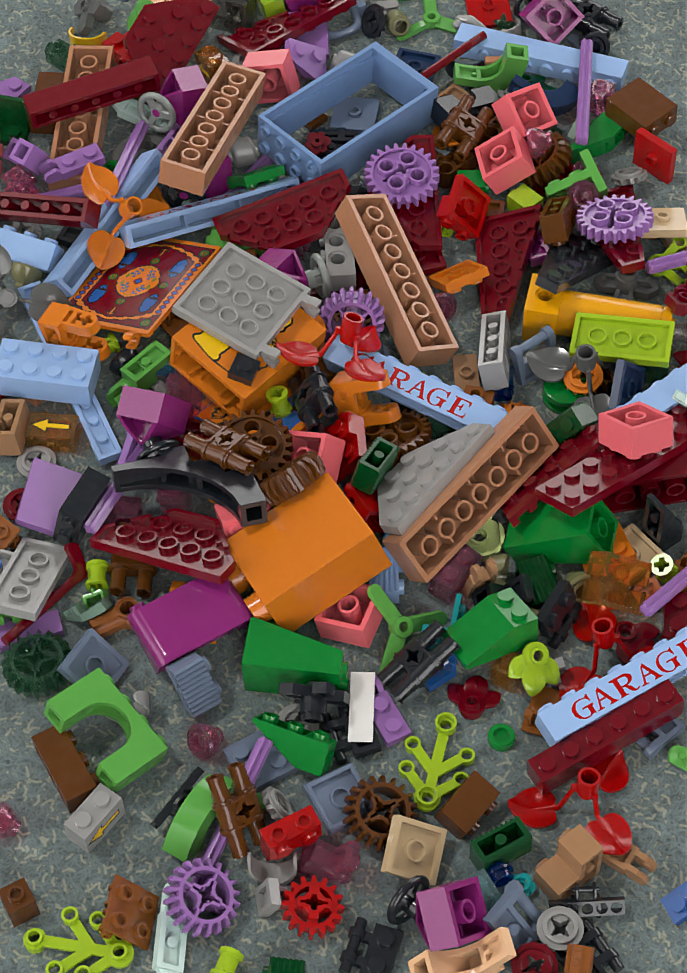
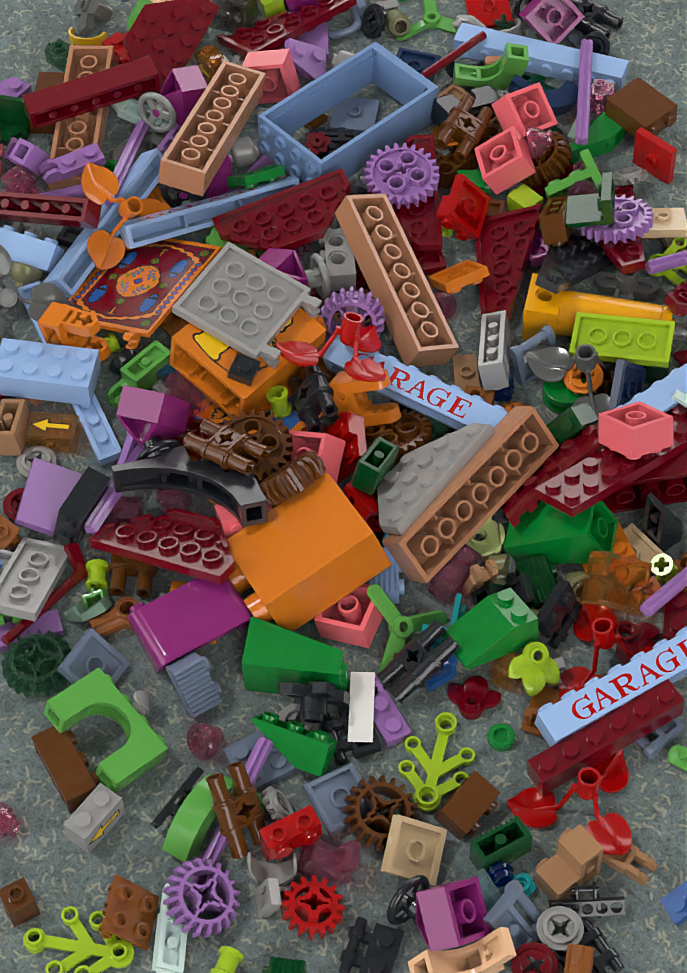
(593, 208): none -> bracket

